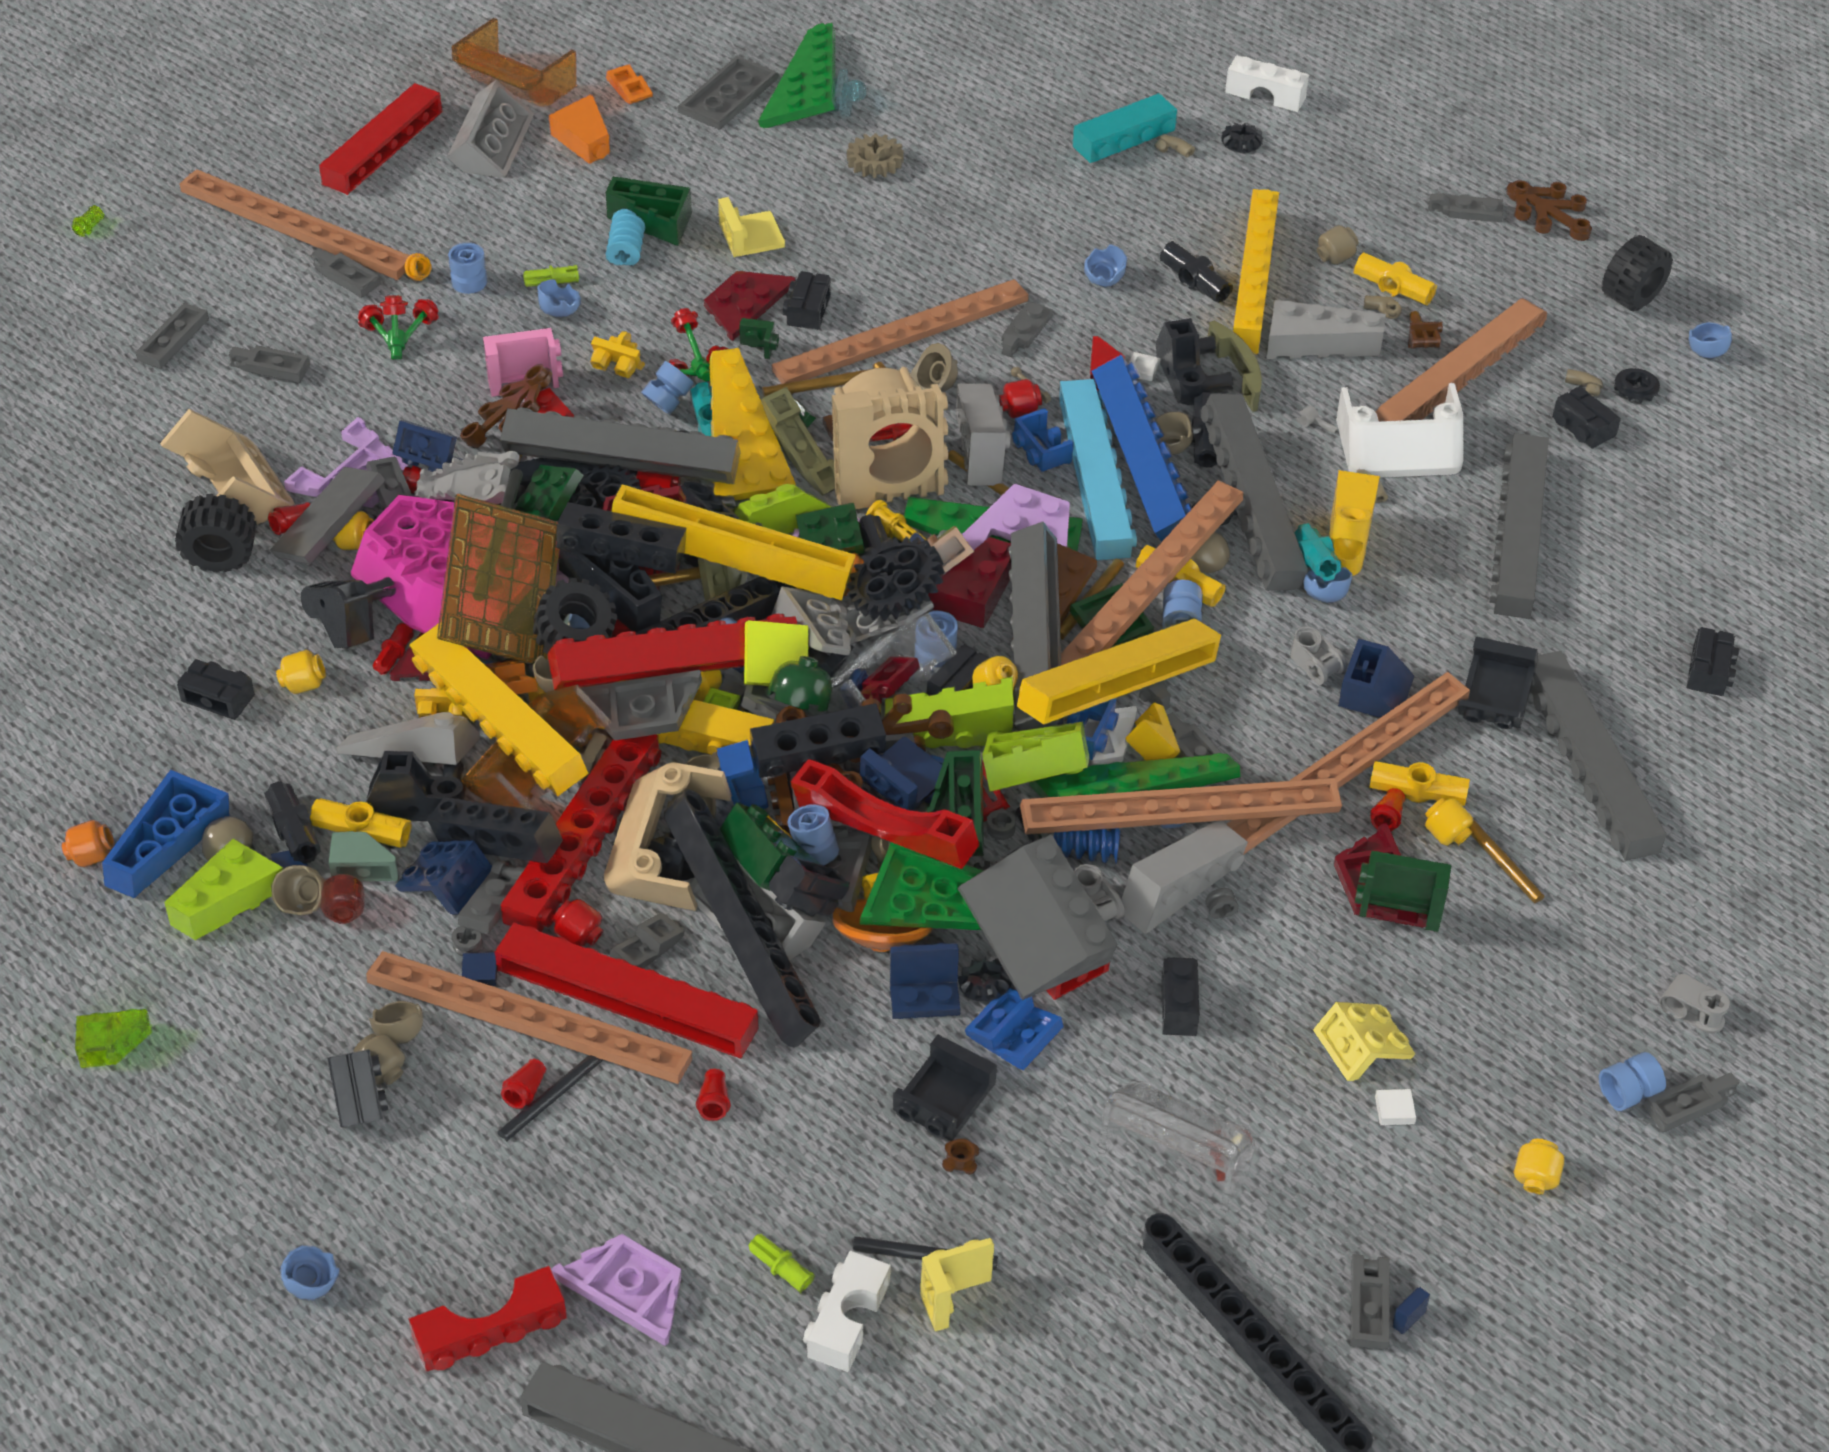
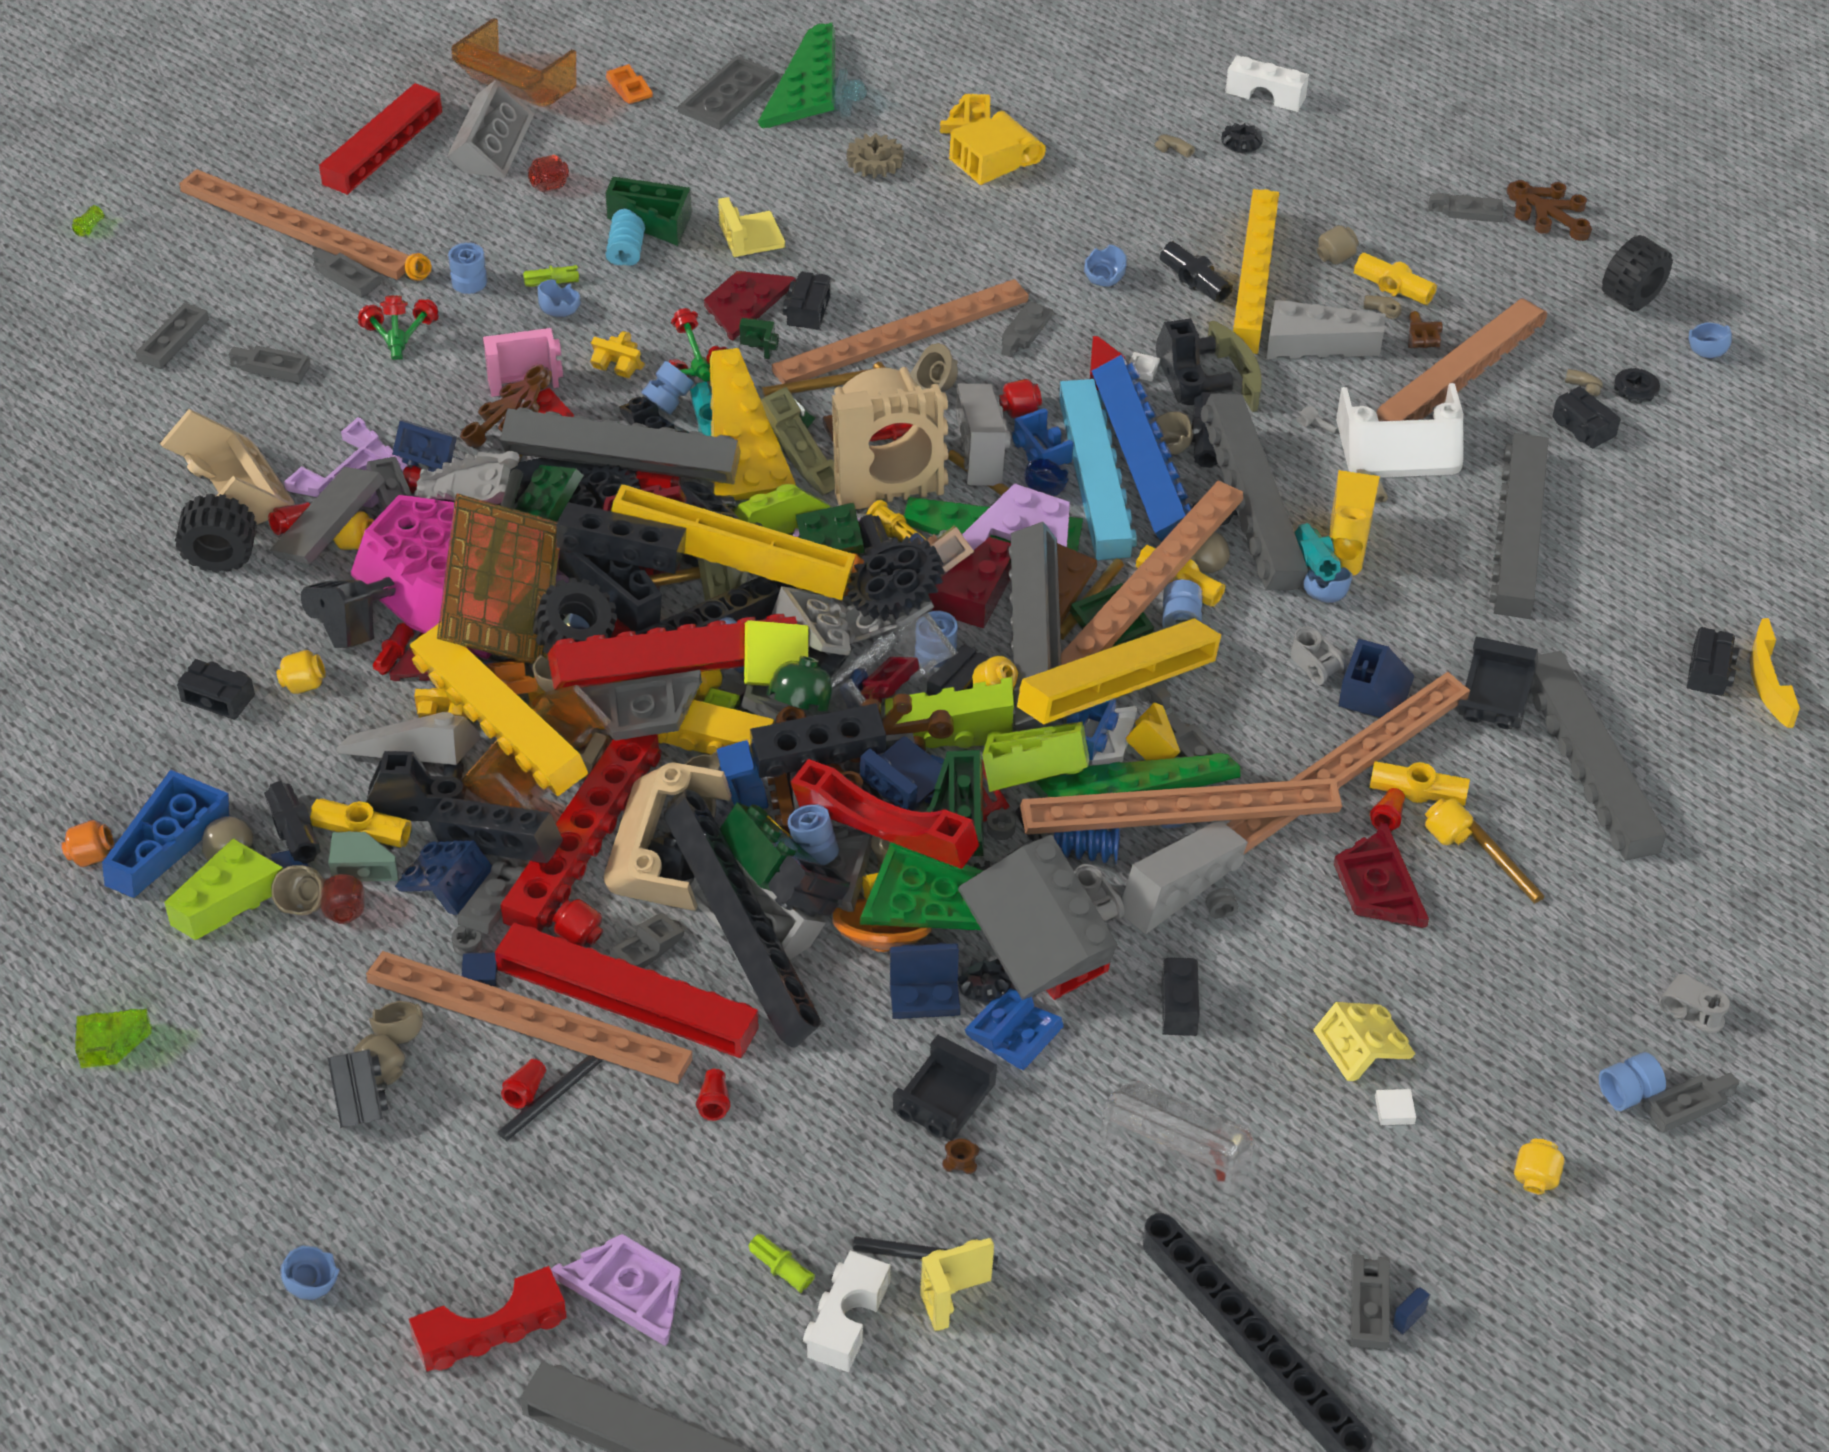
(548, 173): none -> clear red head
(581, 129): orange slope -> none
(644, 412): none -> black slope
(970, 109): none -> yellow wing
(994, 147): none -> yellow piece
(1017, 372): dark tan hinge -> none
(1045, 477): none -> clear blue hair
(1124, 128): teal brick -> none
(1404, 885): dark green panel -> none
(1778, 699): none -> yellow slope

